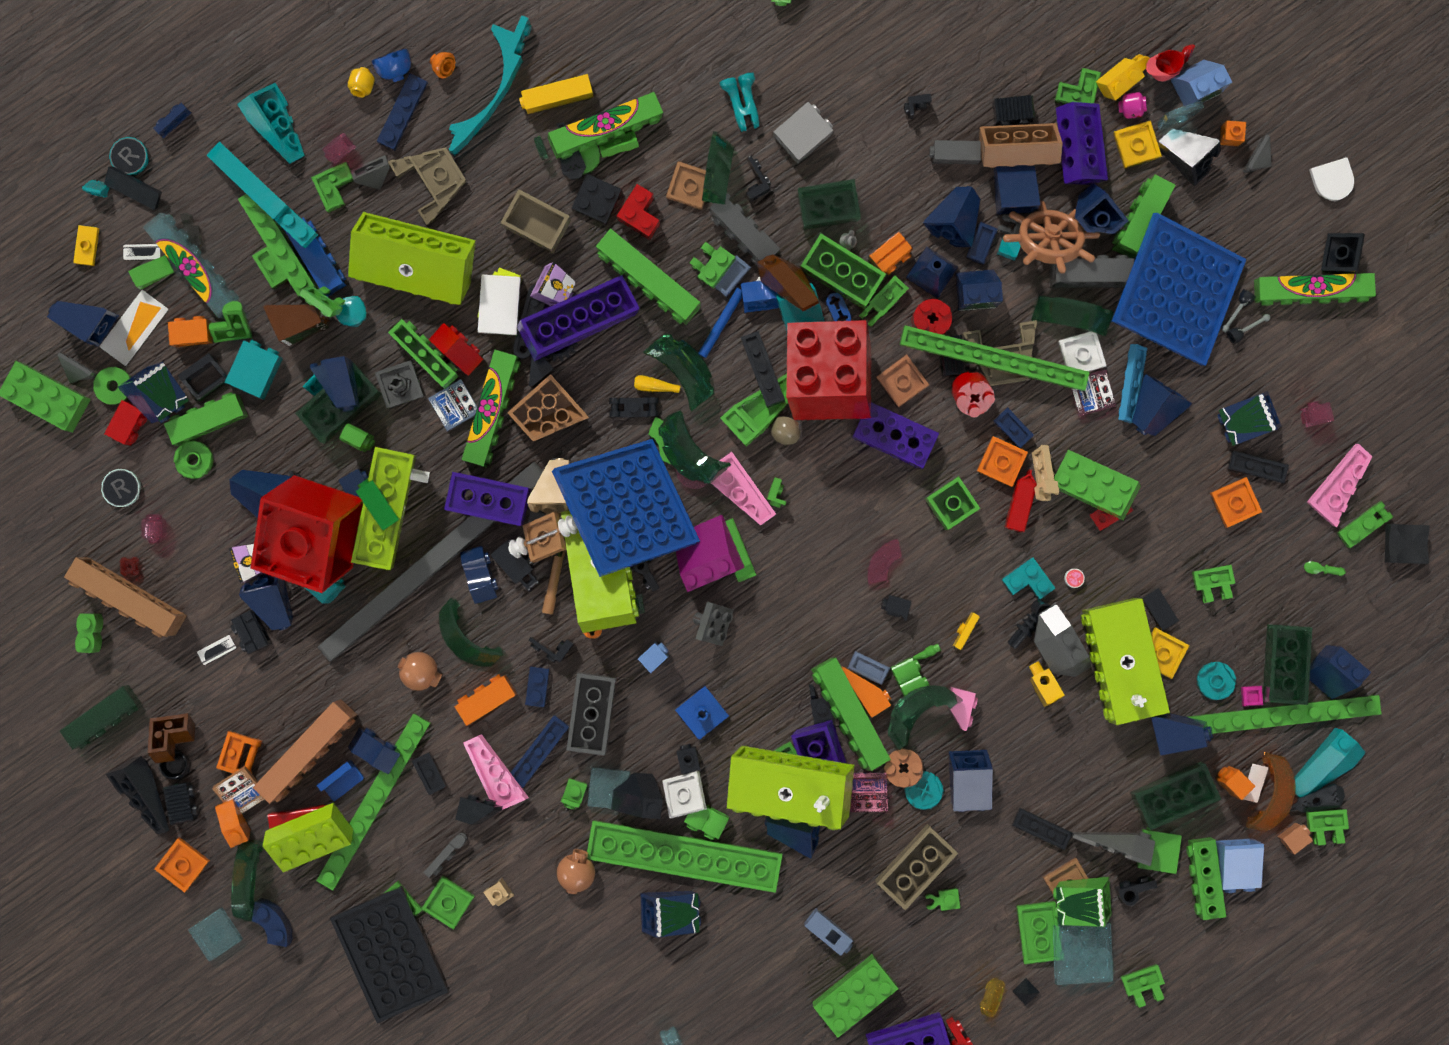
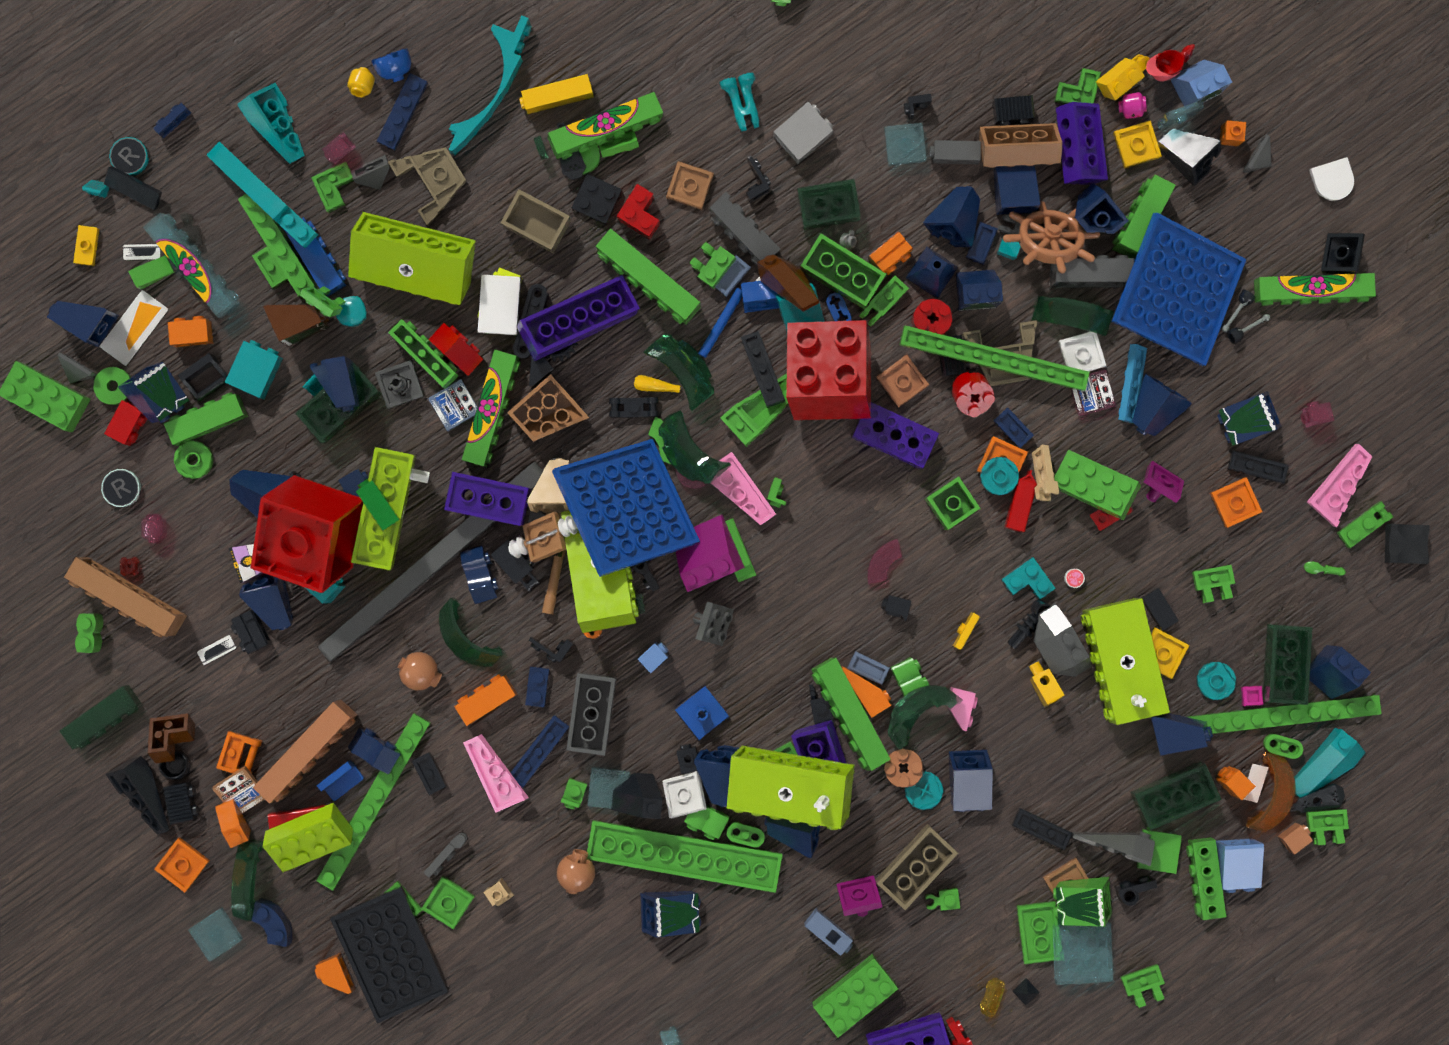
(234, 327): bright green brick -> none
(335, 974): none -> orange slope
(357, 438): bright green brick -> none
(443, 64): orange brick -> none
(476, 811): black slope -> none
(553, 285): torso -> none
(715, 772): none -> dark blue slope
(717, 169): clear green windscreen -> none
(744, 836): none -> bright green plate
(786, 430): dark tan hair -> none
(859, 896): none -> magenta tile
(869, 793): clear pink tile -> none
(905, 144): none -> clear light blue plate
(928, 652): bright green piece -> none
(999, 476): none -> teal tile
(1163, 483): none -> magenta tile
(1282, 746): none -> bright green plate

